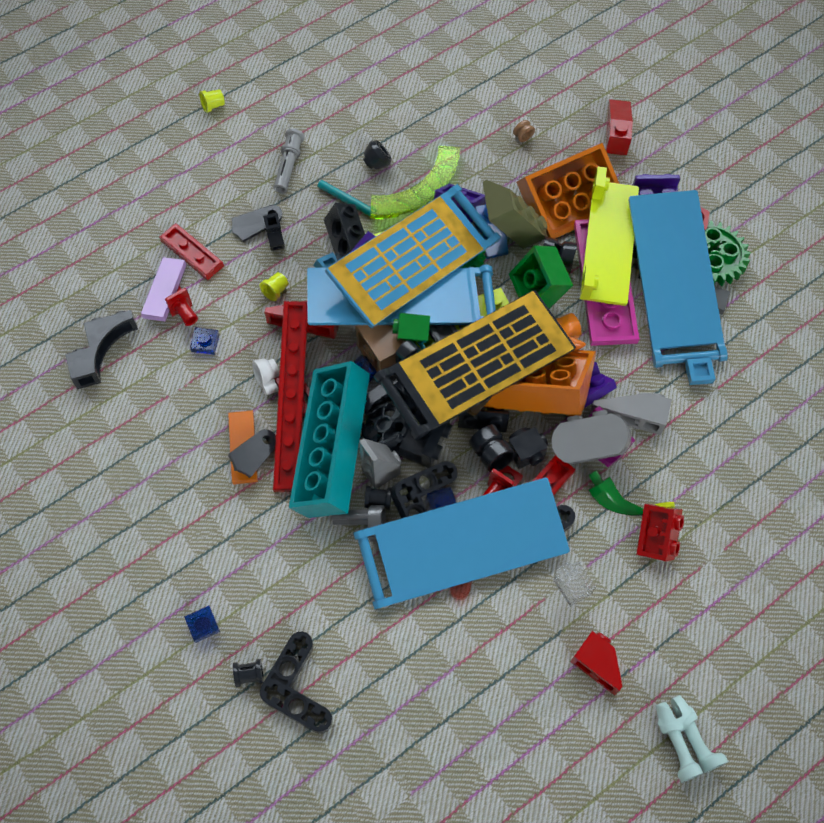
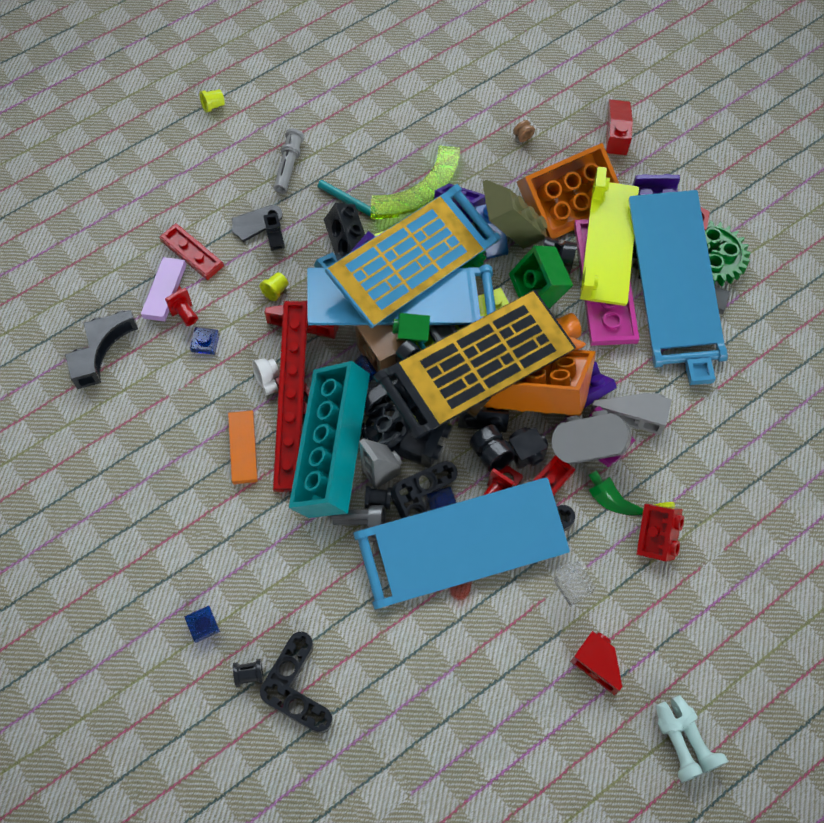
(253, 452): black piece -> none
(376, 155): black cone -> none

